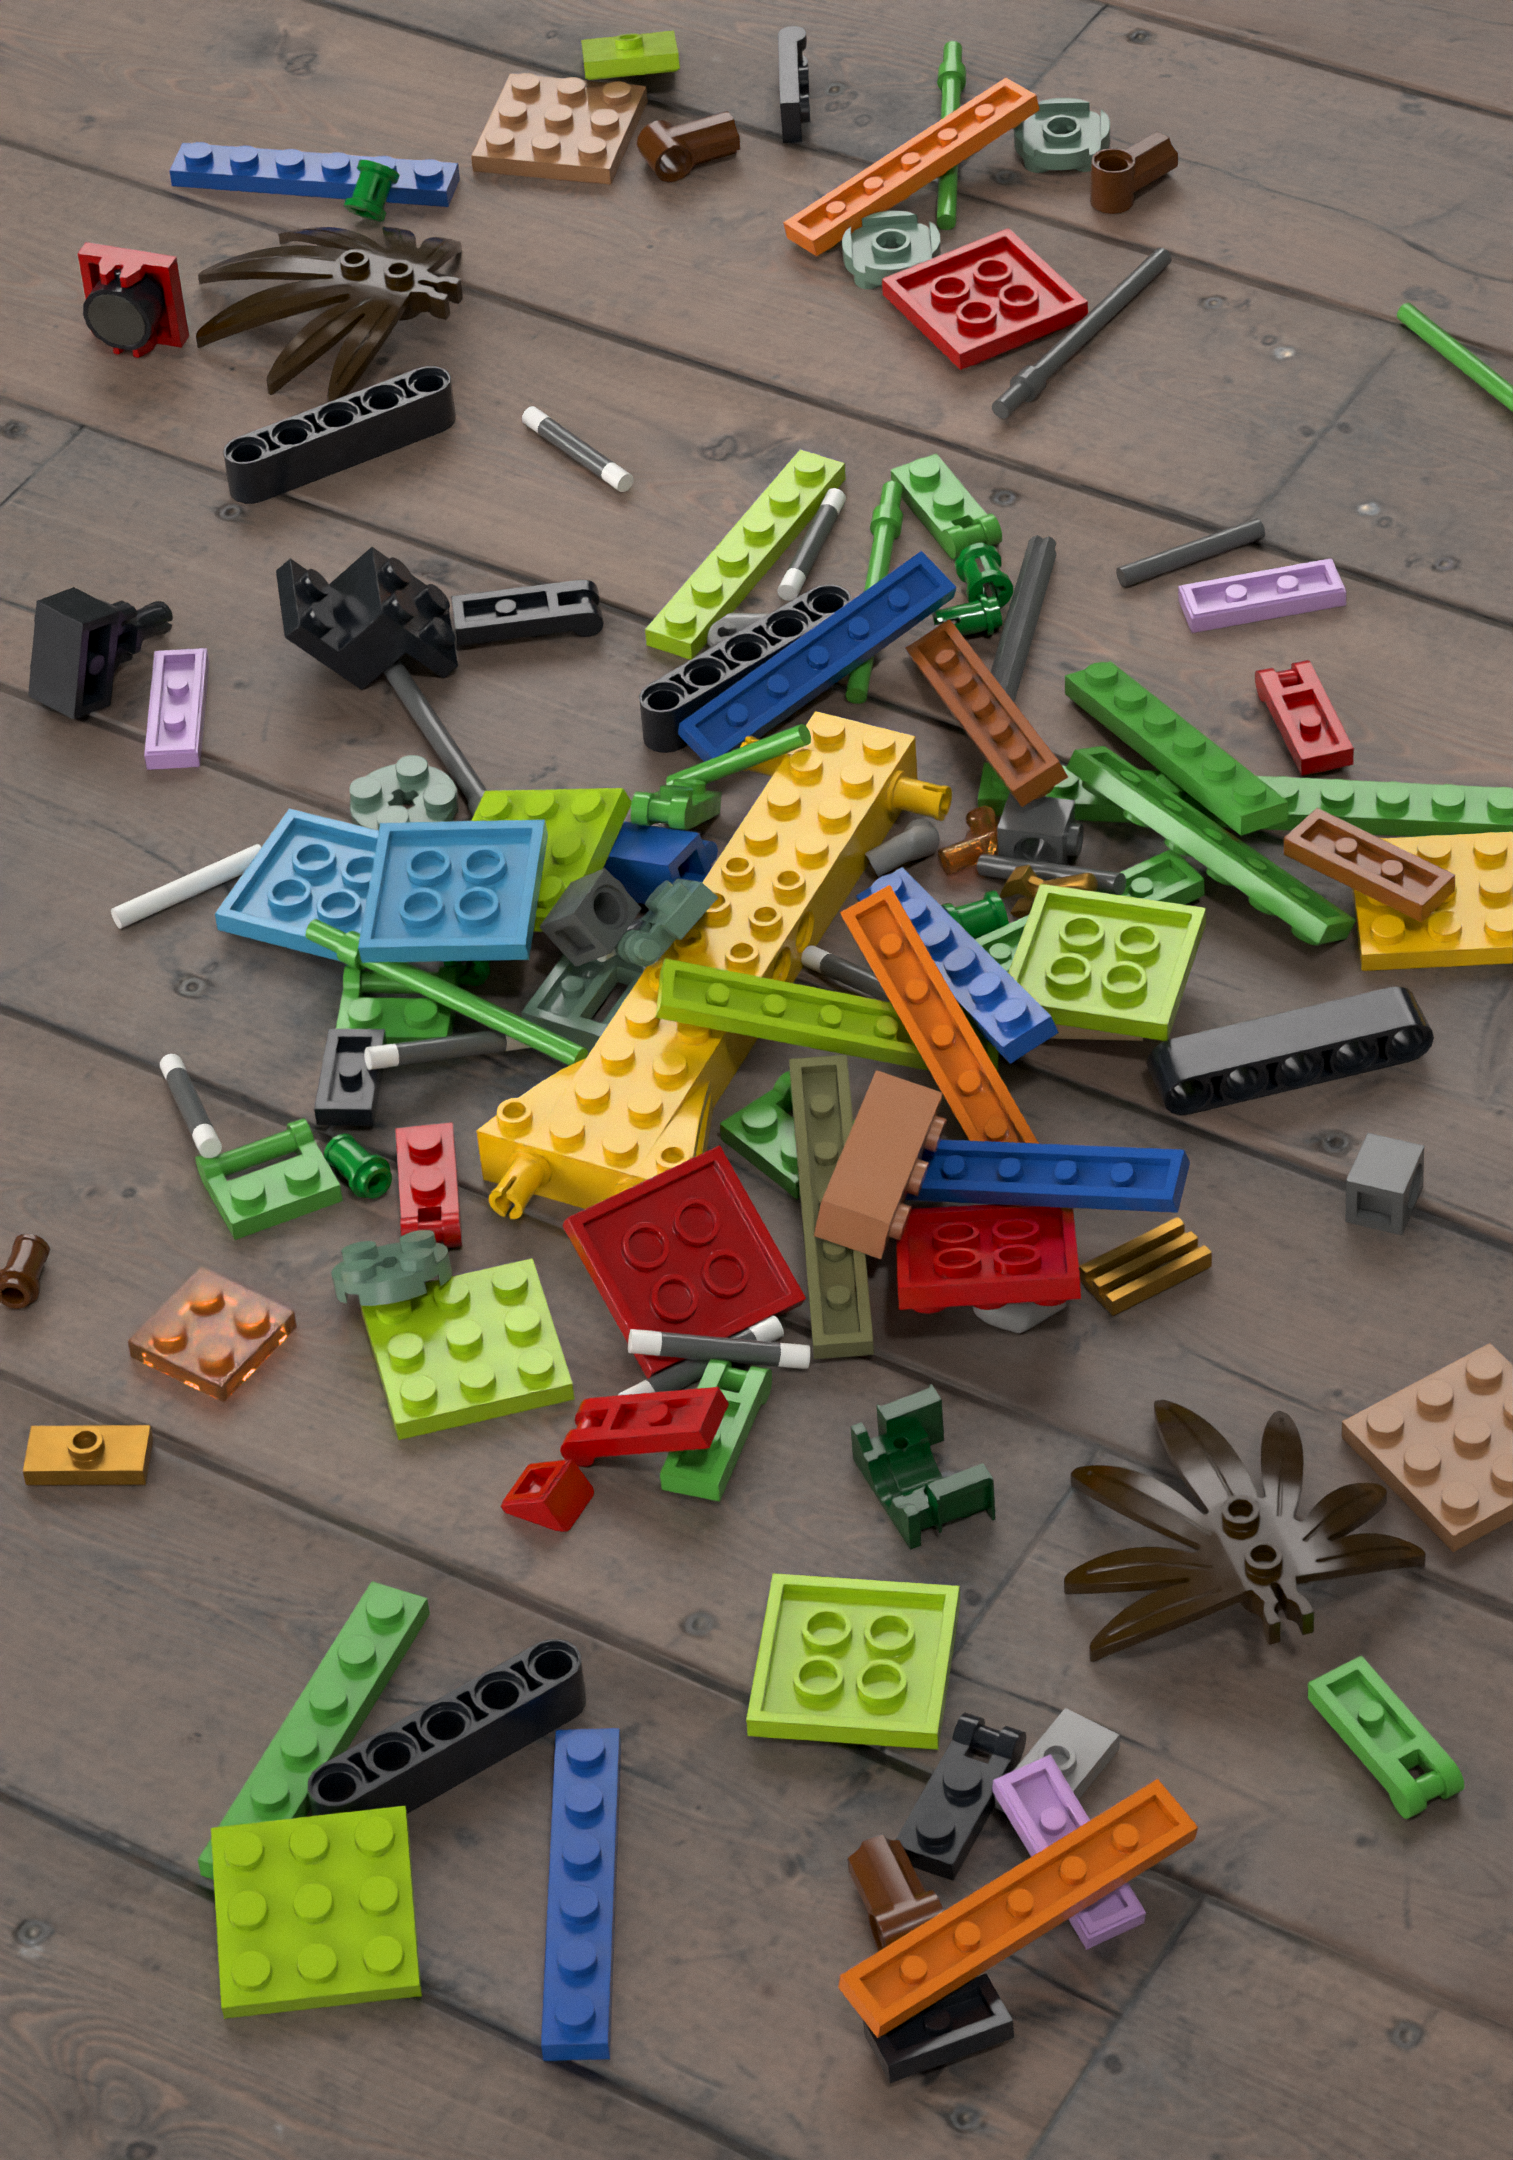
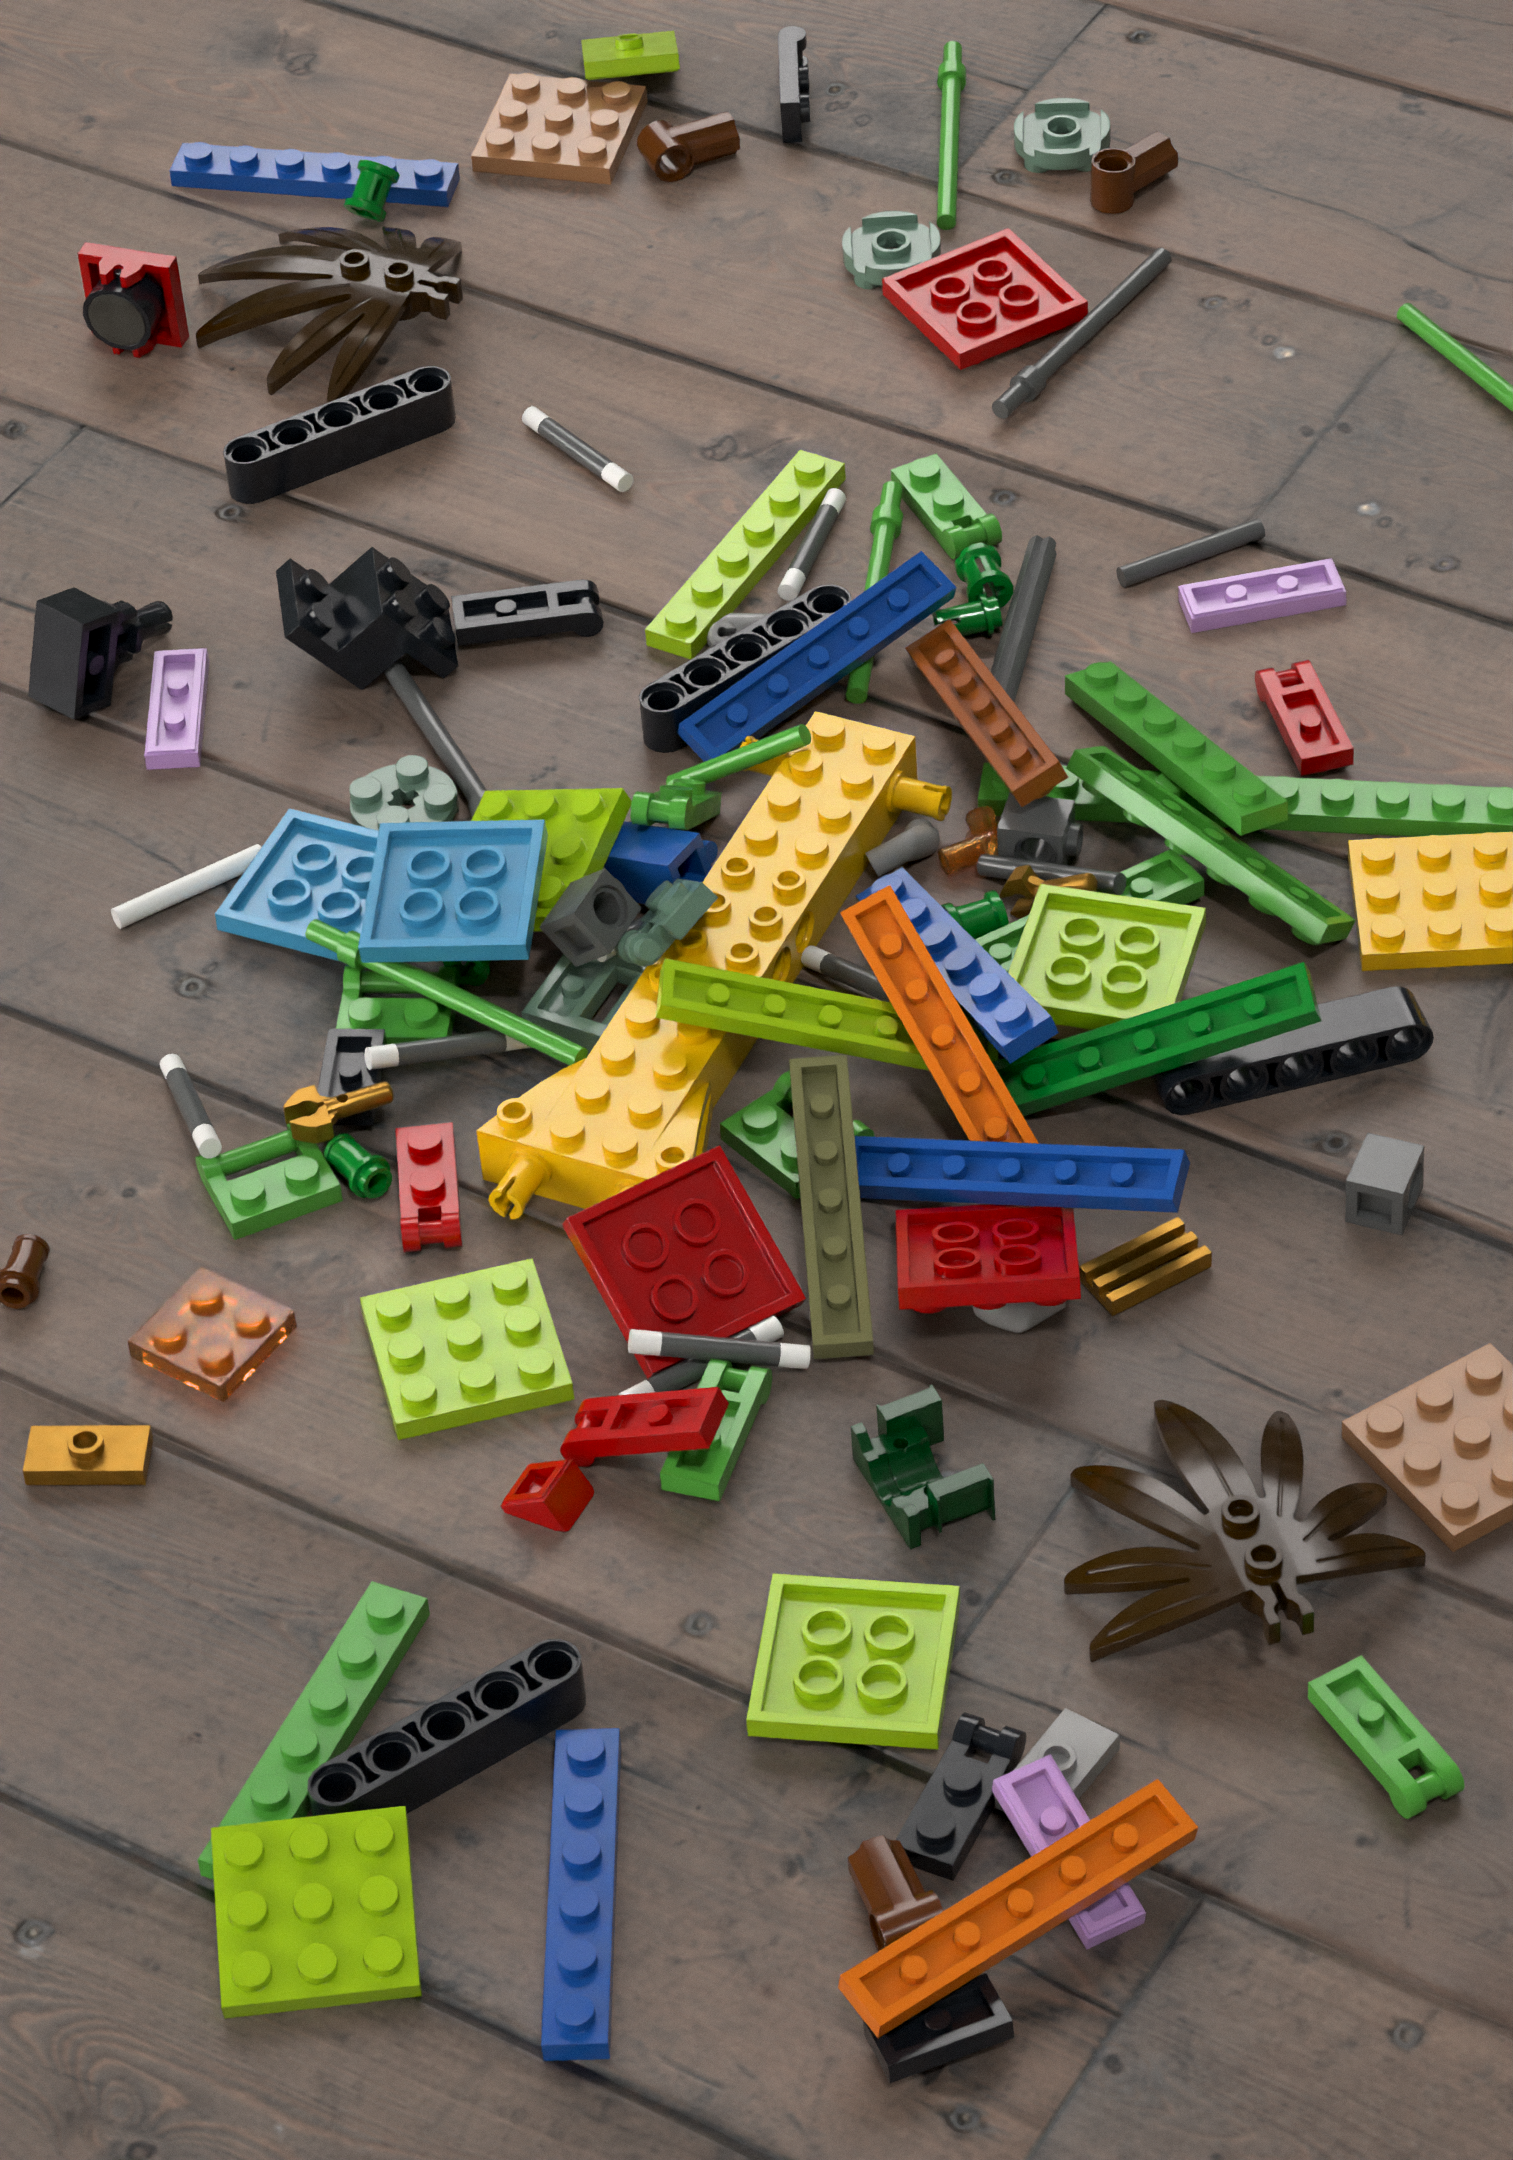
(314, 1115): none -> pearl gold bar
(391, 1270): sand green plate -> none
(881, 1165): nougat brick -> none
(911, 166): orange plate -> none
(1161, 1039): none -> green plate
(1369, 864): dark orange plate -> none

